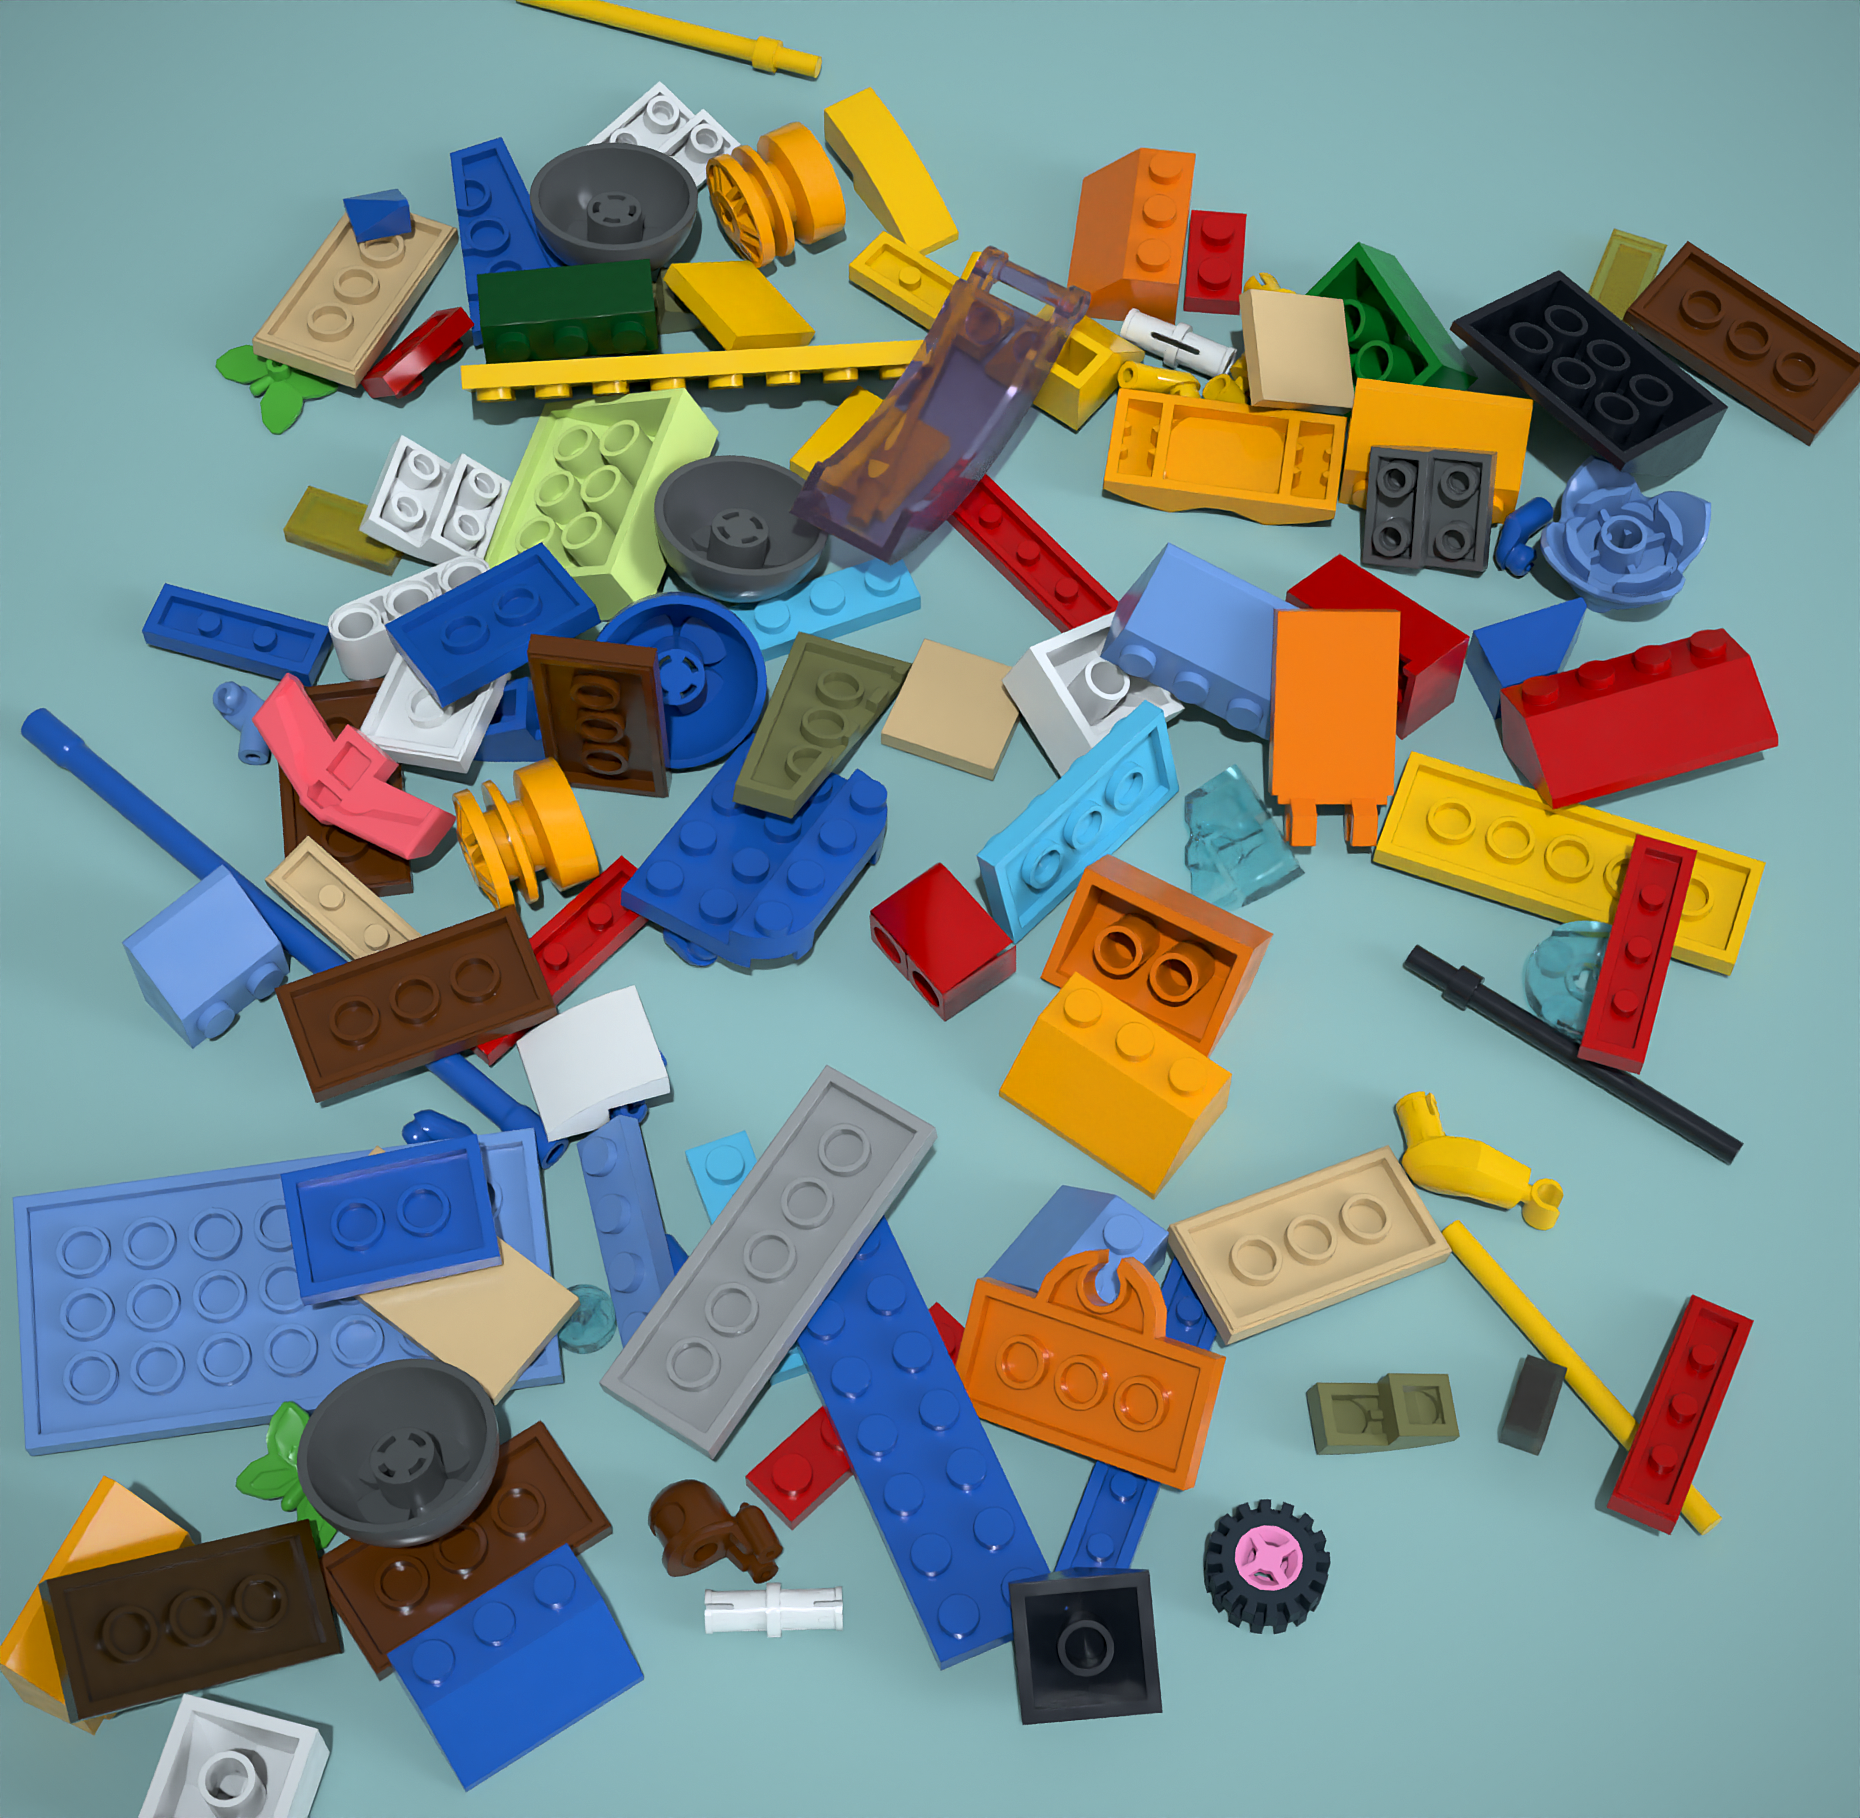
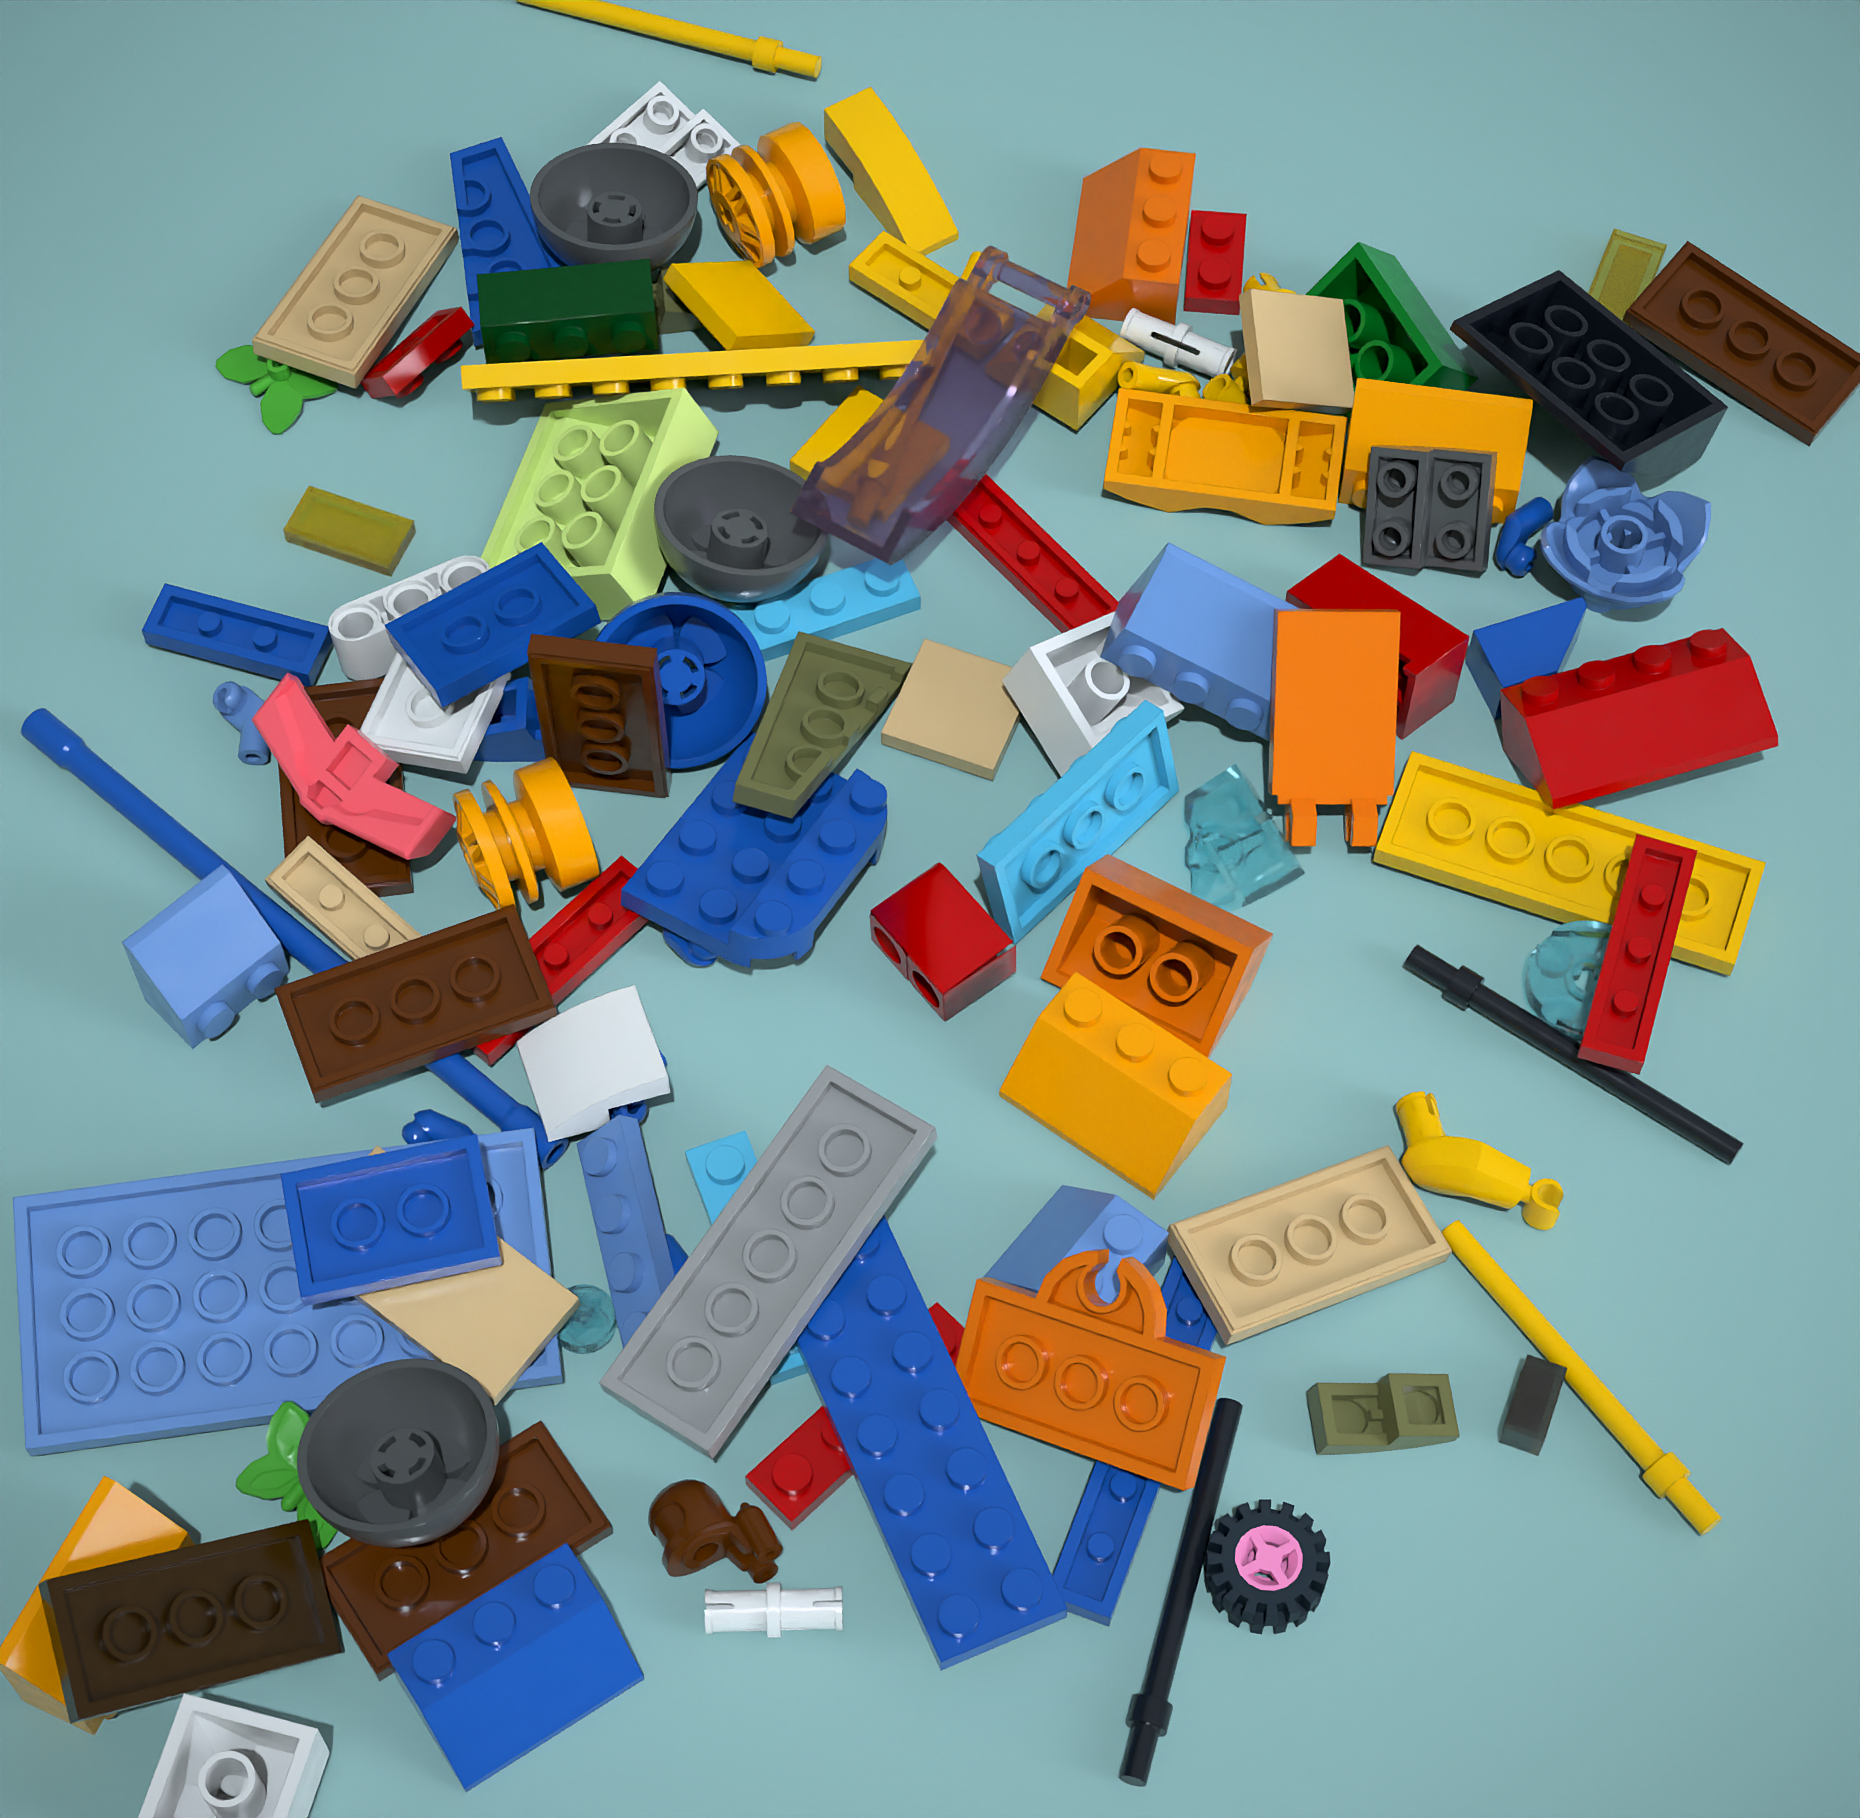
(378, 215): blue slope -> none
(434, 505): white slope -> none
(1086, 1658): black slope -> none
(1150, 1710): none -> black bar
(1680, 1415): red tile -> none

